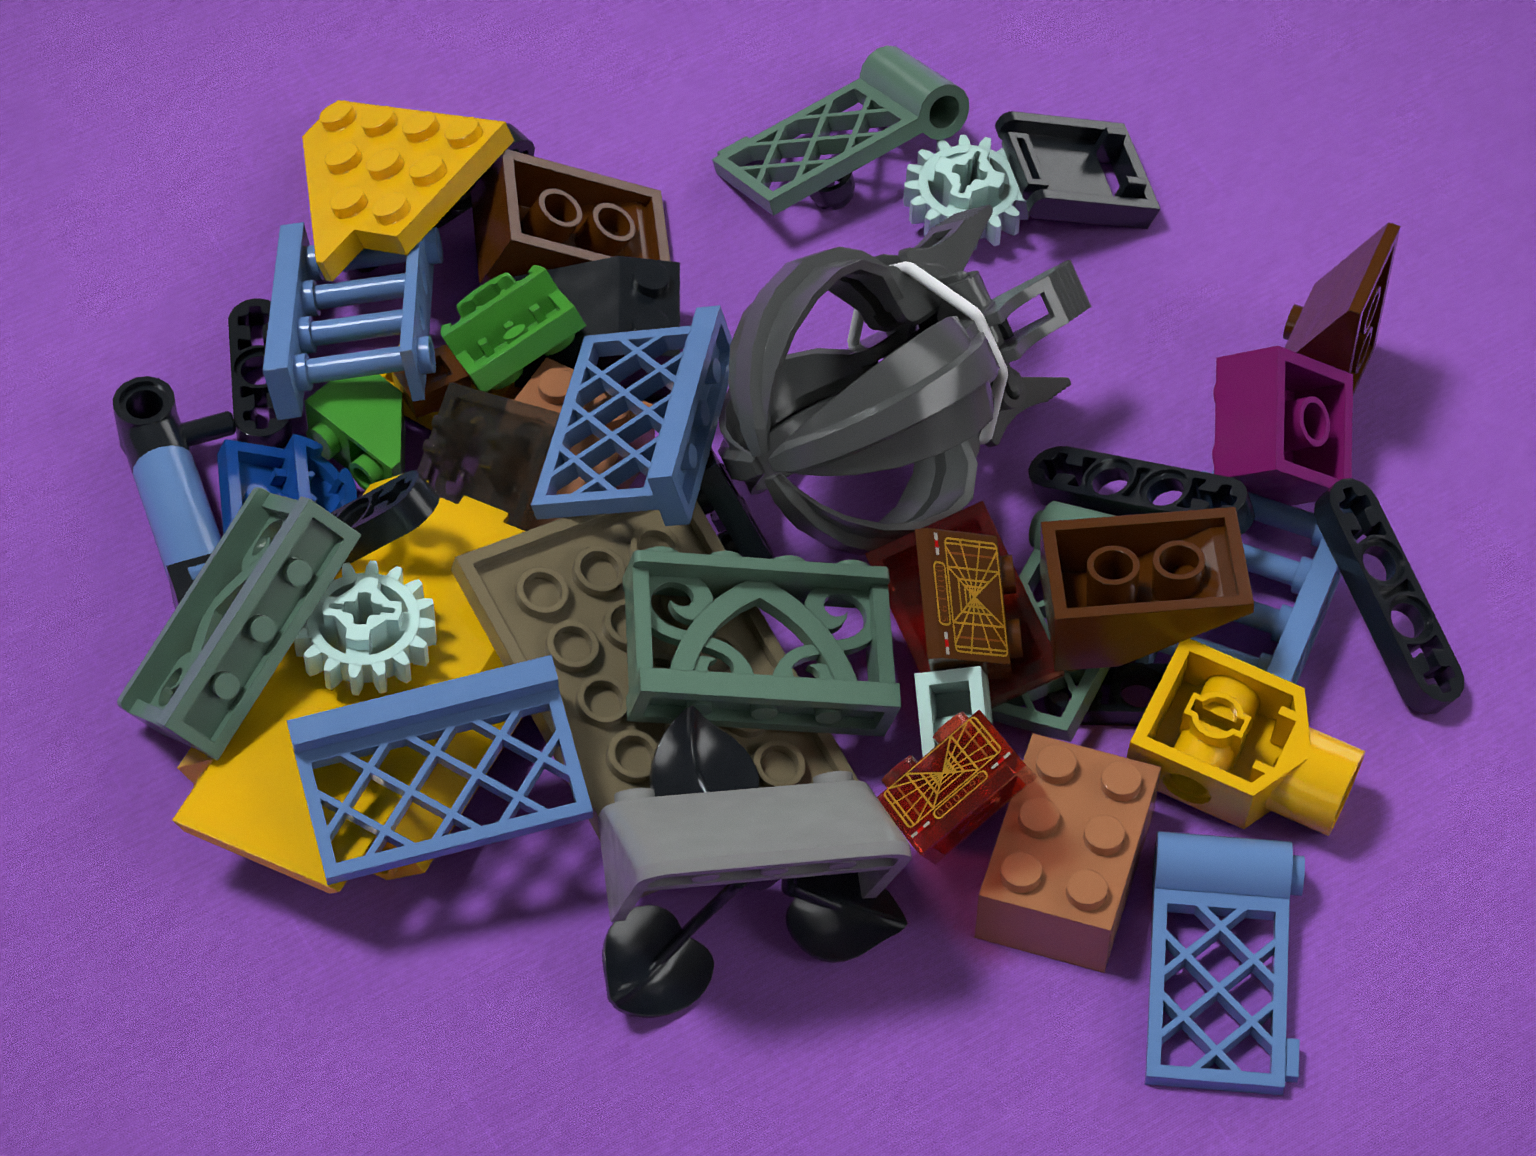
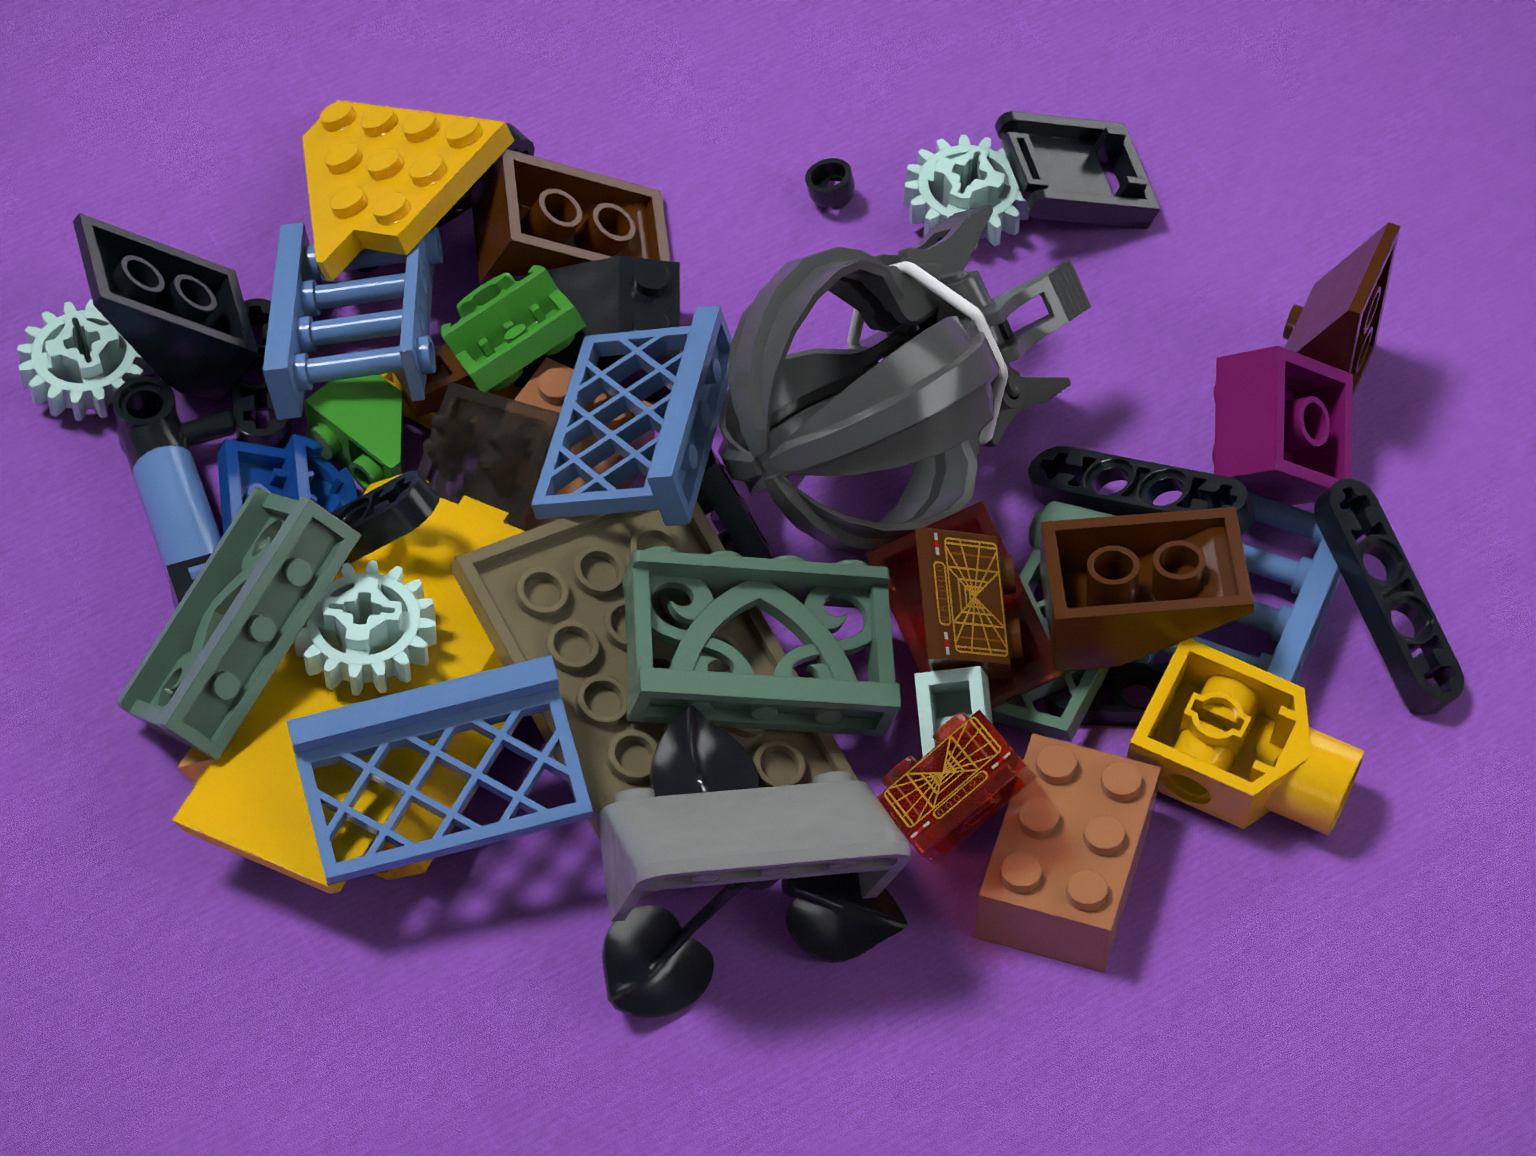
(56, 364): none -> light aqua gear
(169, 307): none -> black slope
(893, 93): sand green piece -> none
(1238, 882): medium blue piece -> none

